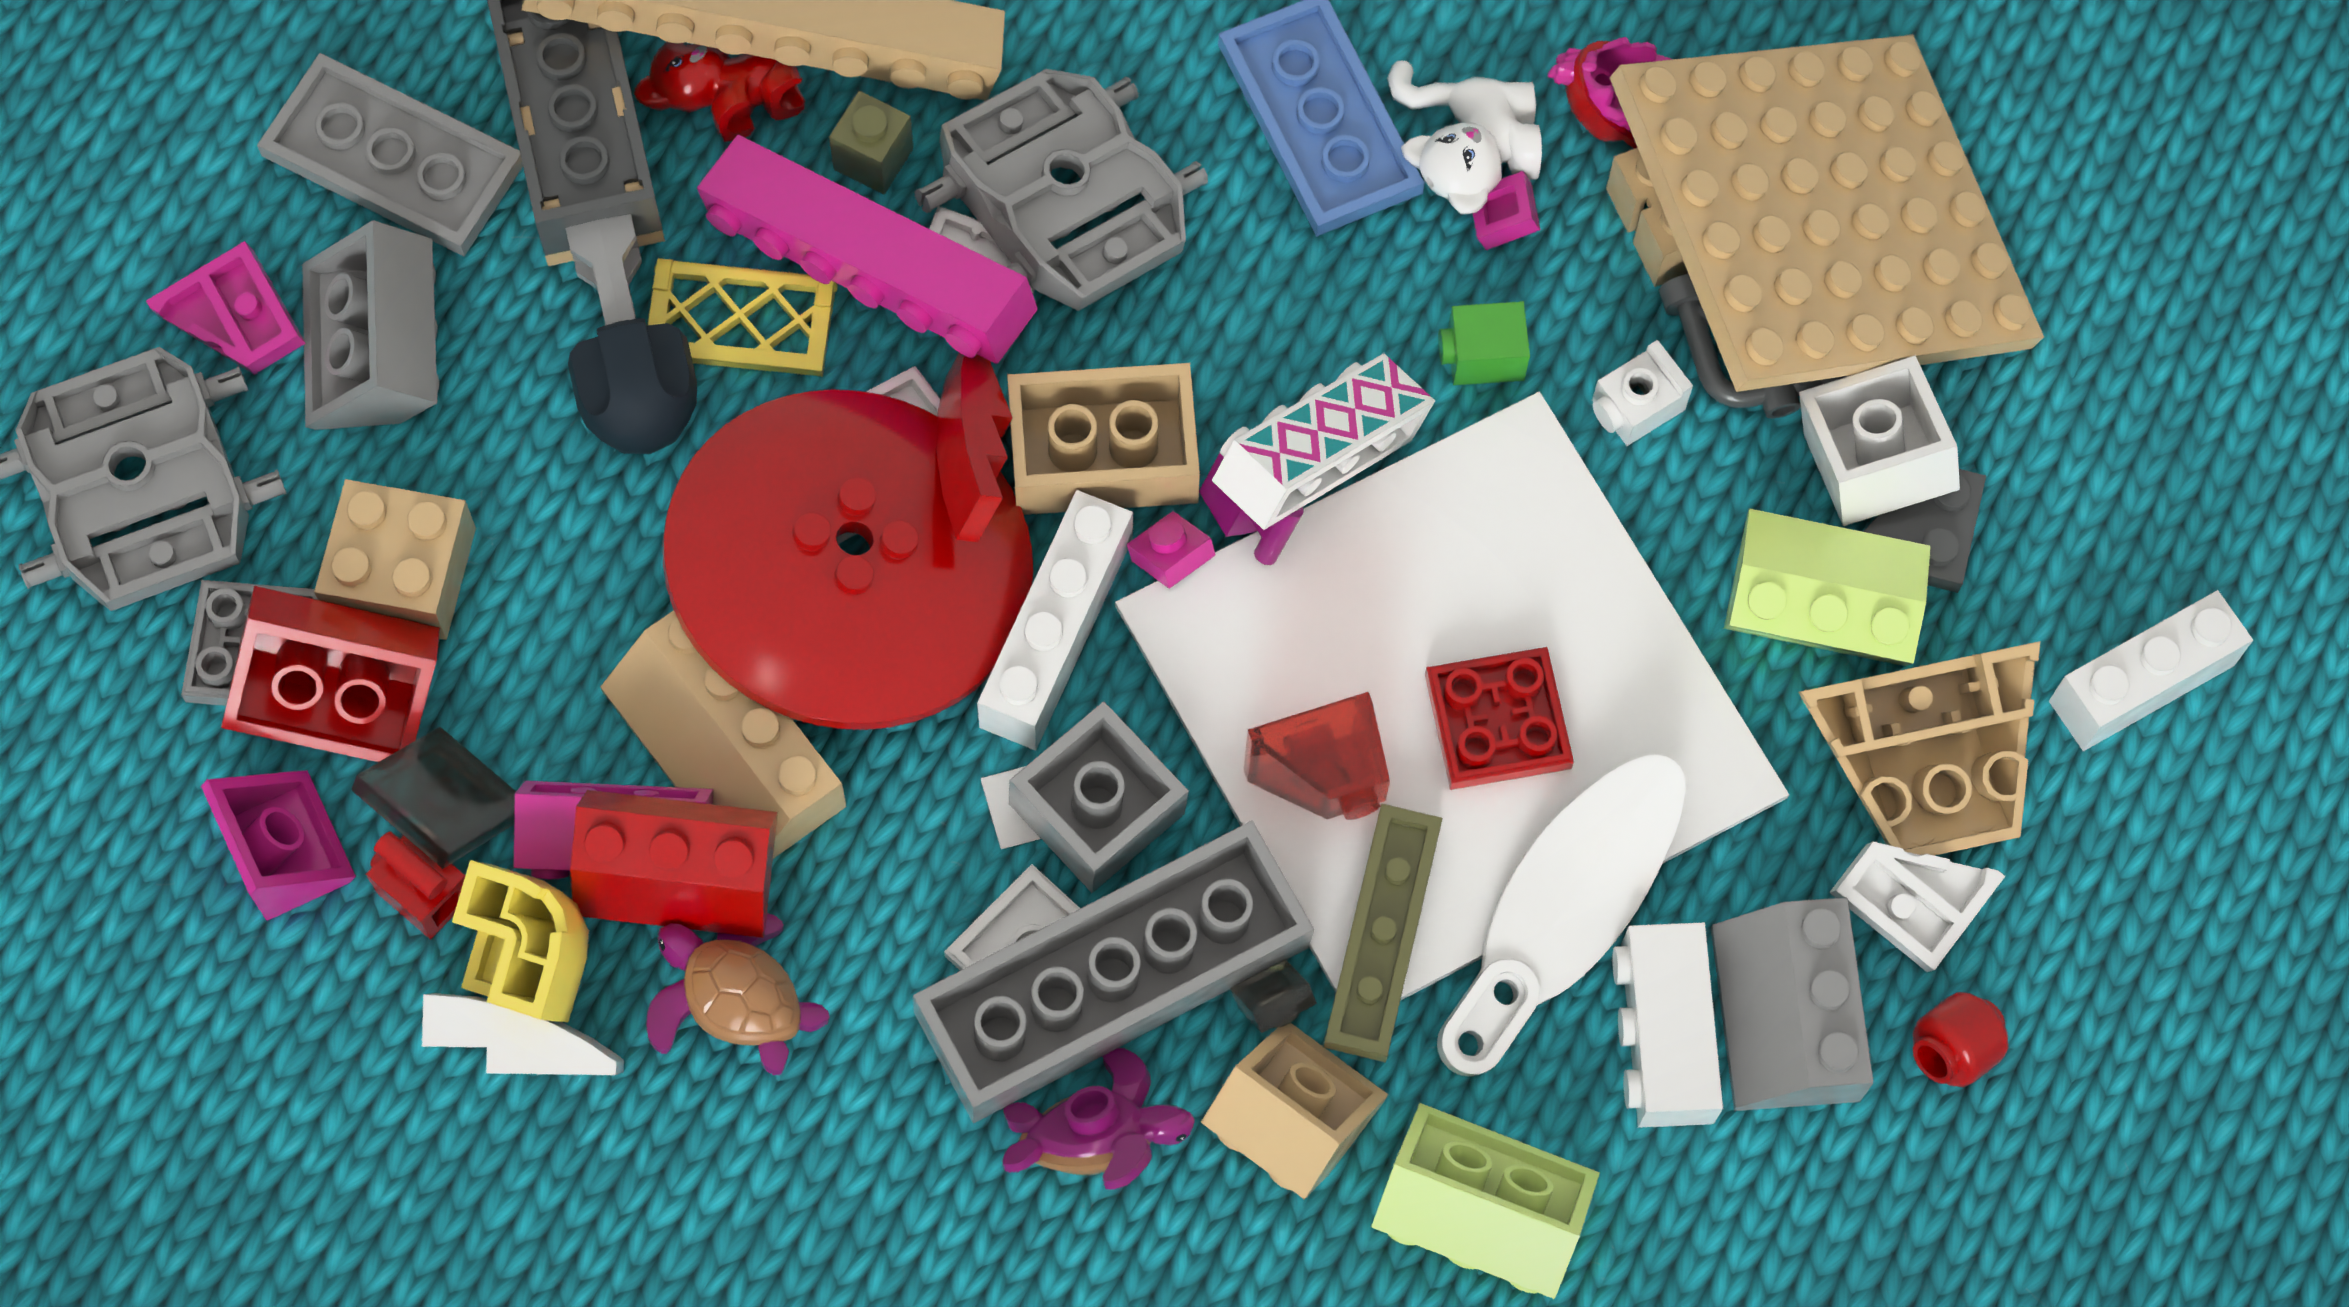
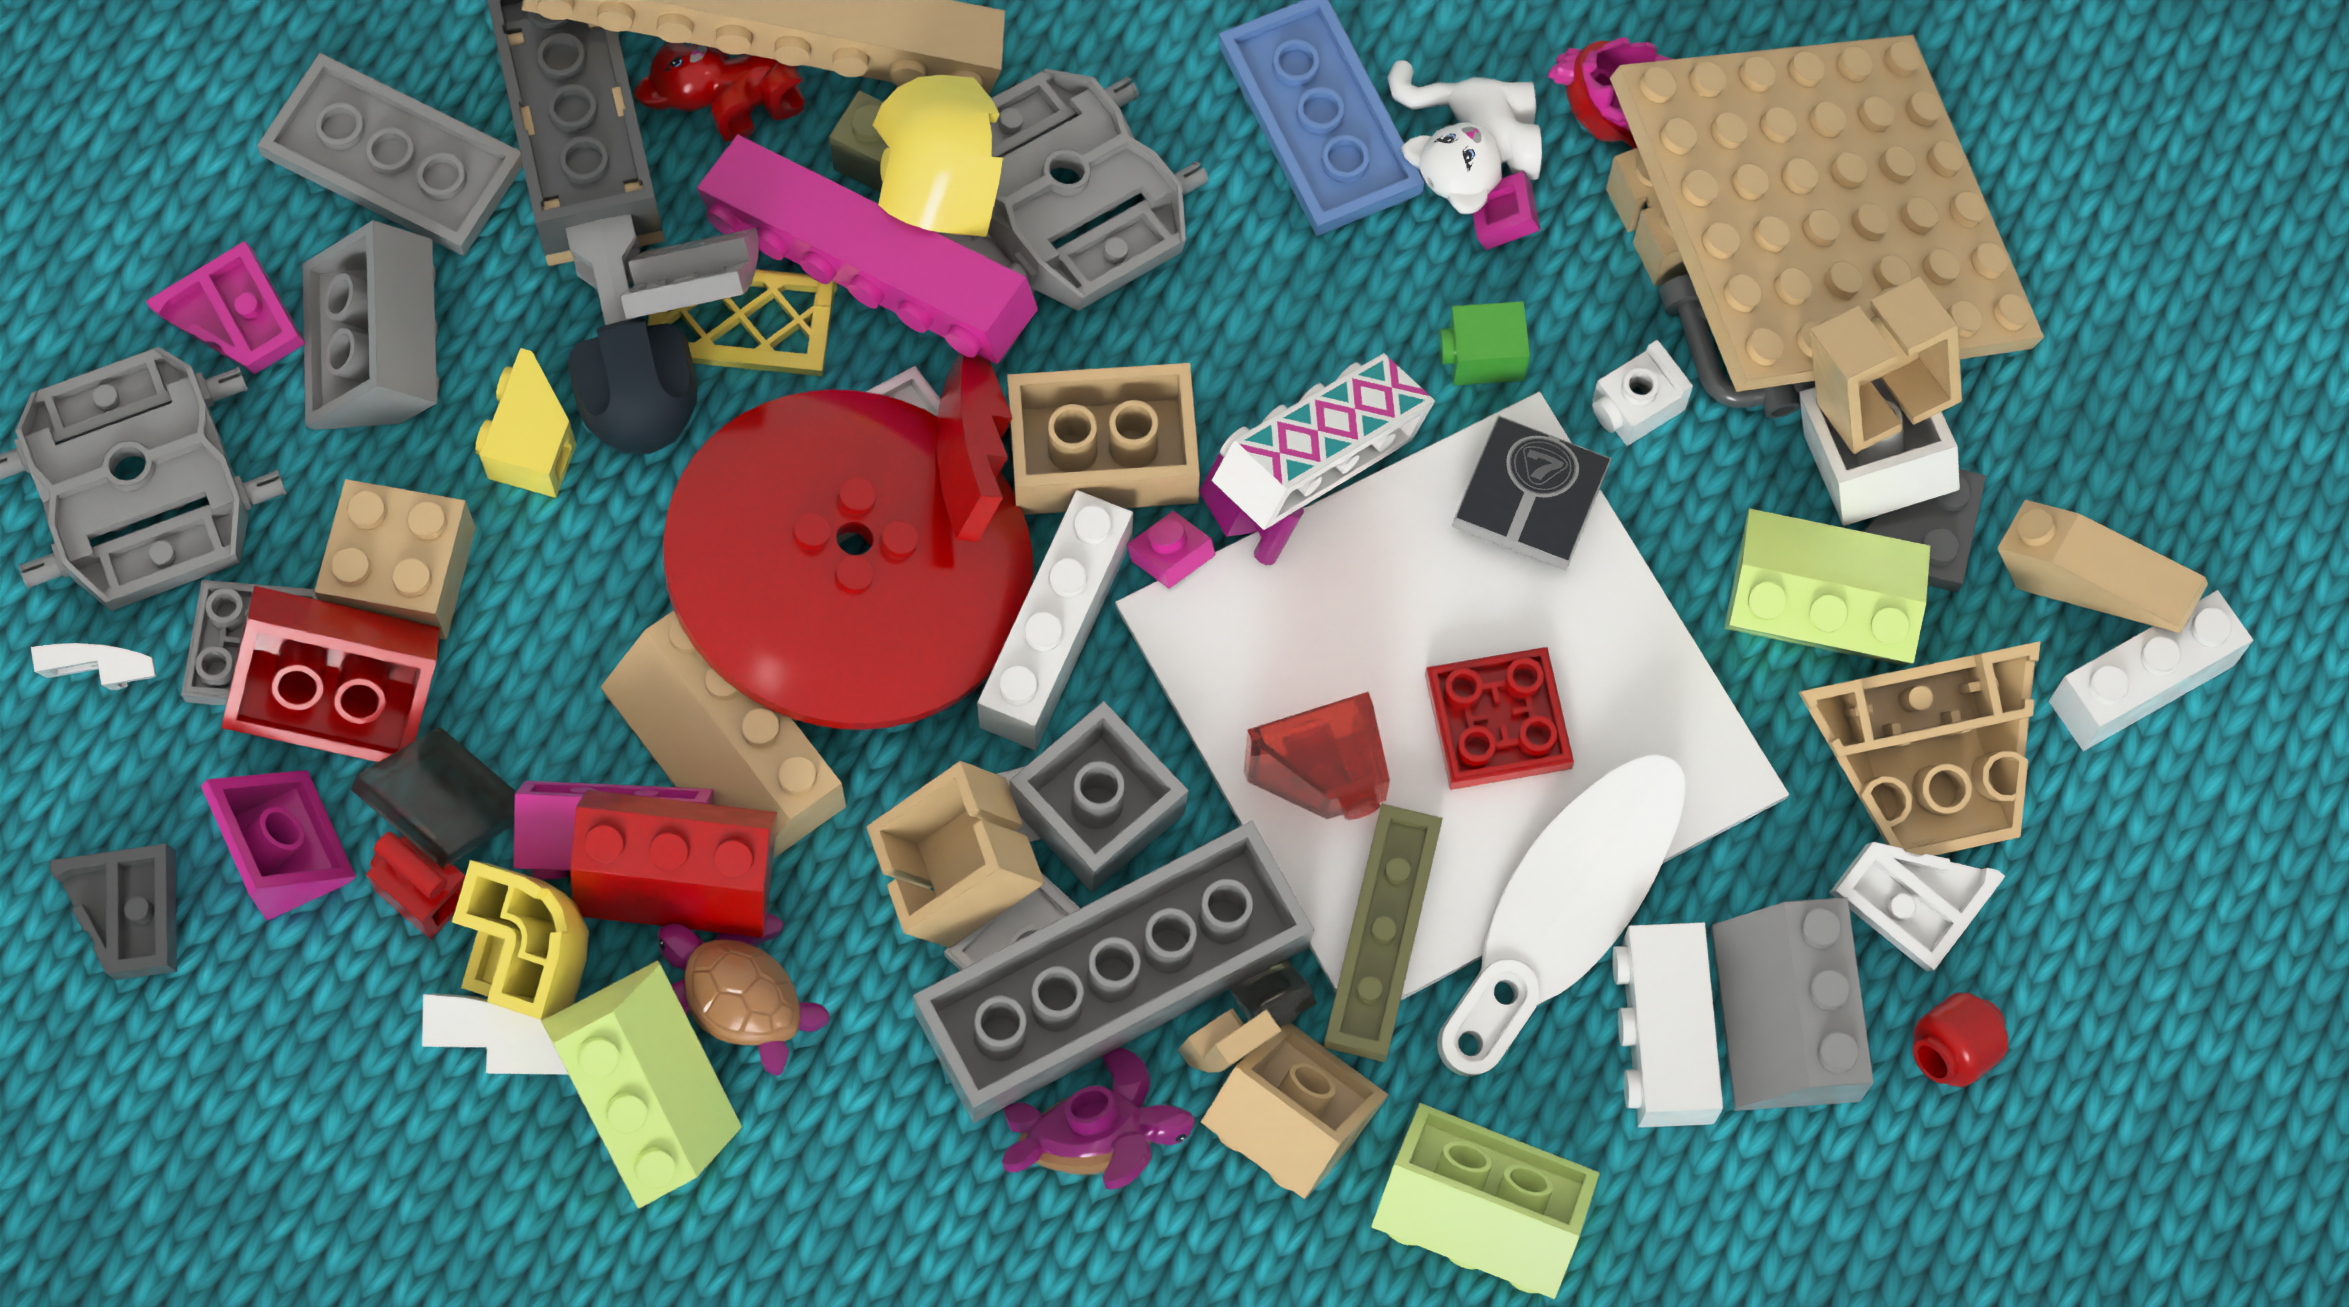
(114, 664): none -> white slope
(126, 907): none -> dark grey wing
(530, 434): none -> light yellow slope
(644, 1082): none -> yellowish green slope
(691, 273): none -> light grey slope
(939, 155): none -> light yellow brick
(962, 844): none -> tan piece
(1227, 1041): none -> tan slope
(1531, 492): none -> black slope
(1903, 343): none -> tan piece
(2097, 568): none -> tan slope

